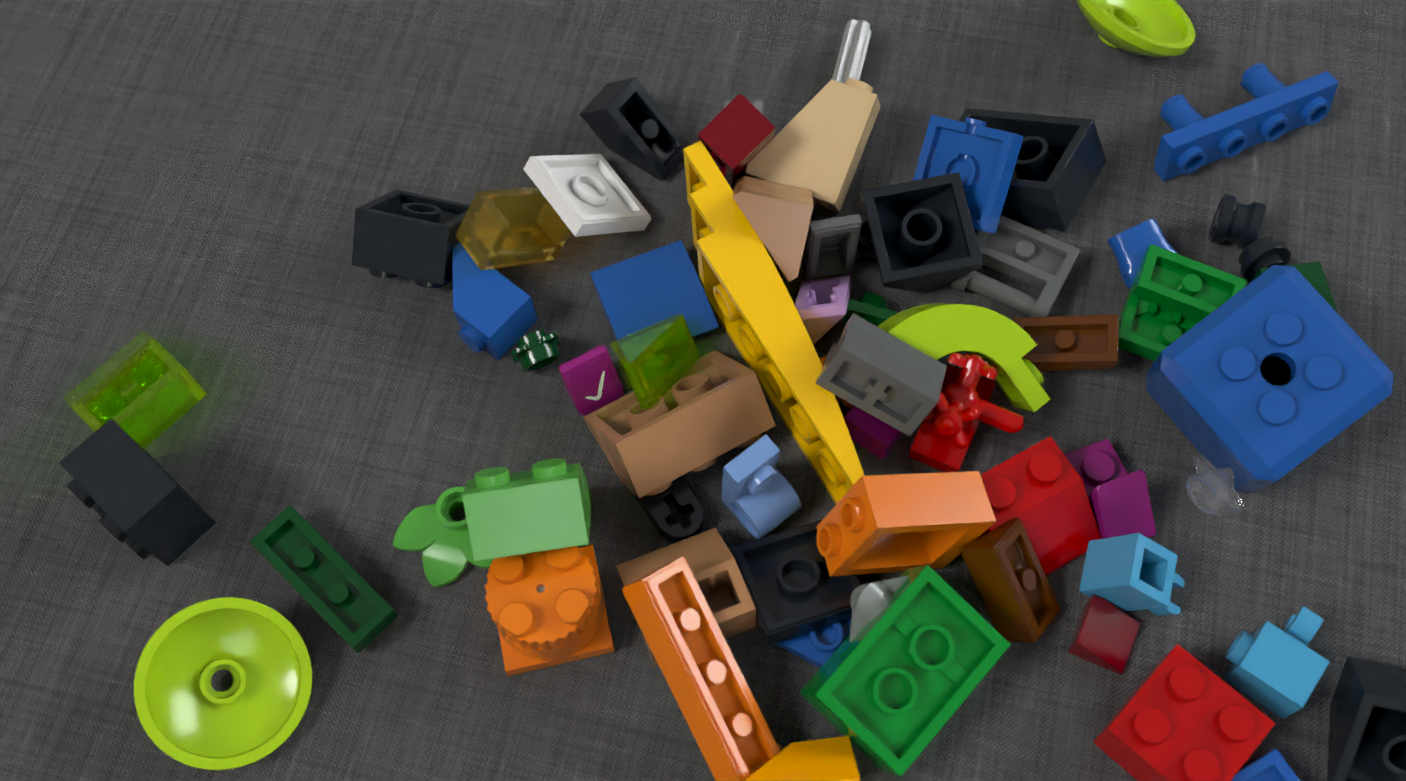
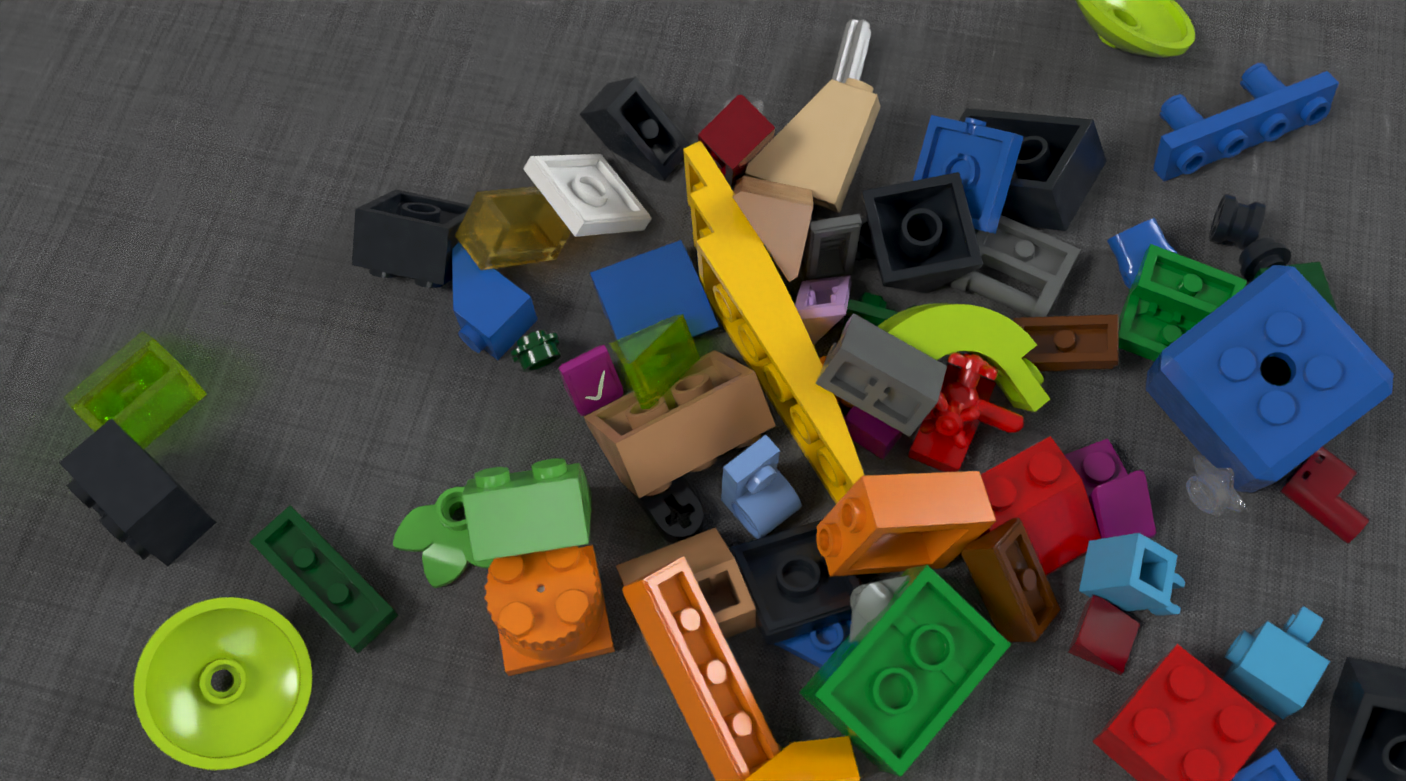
(1317, 489): none -> dark red piece

